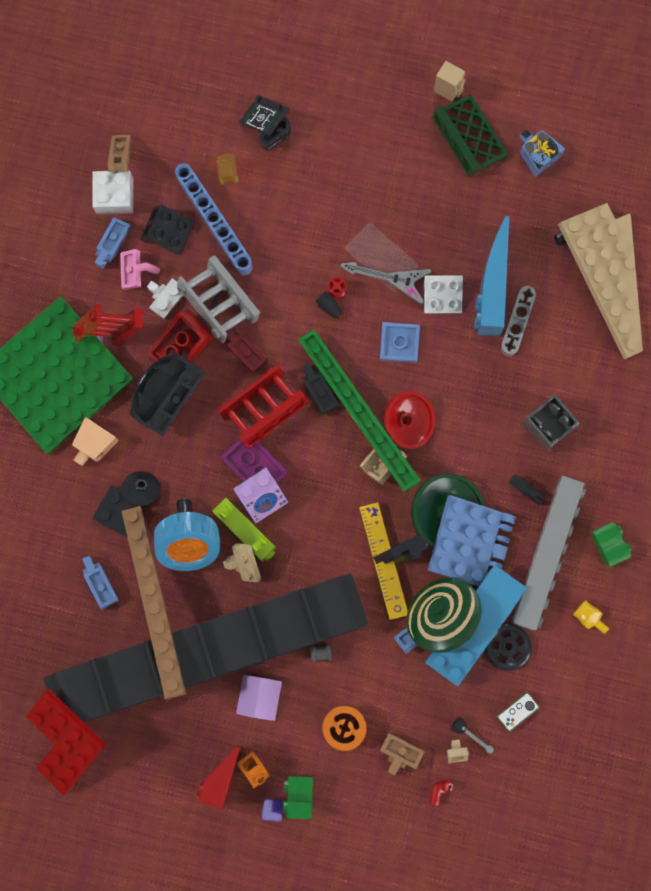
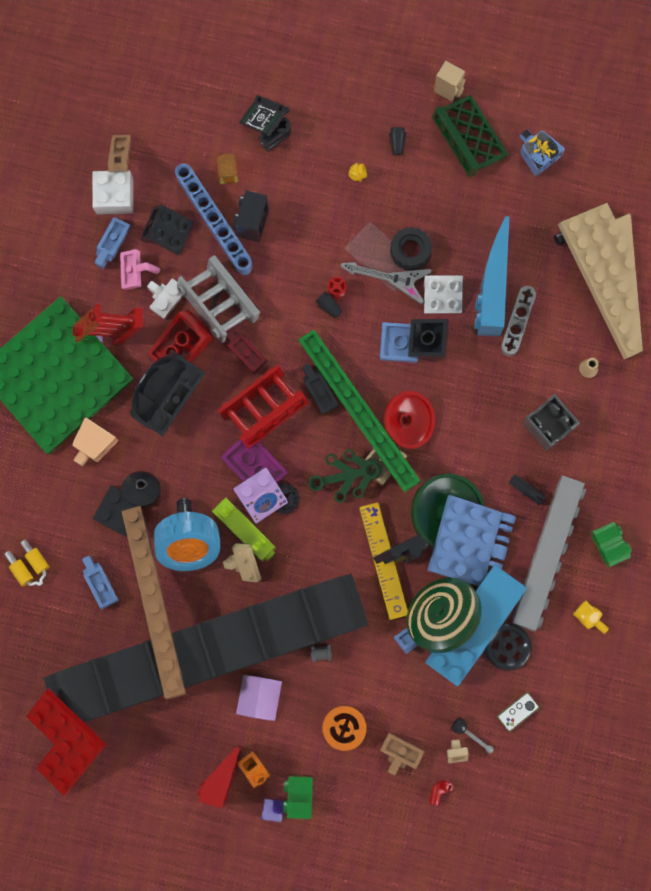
(36, 561): none -> yellow piece
(251, 216): none -> black brick
(293, 498): none -> black gear
(348, 474): none -> dark green plant
(357, 172): none -> yellow plate
(397, 140): none -> black cone
(411, 234): none -> black tyre
(428, 339): none -> black slope
(588, 371): none -> tan cone

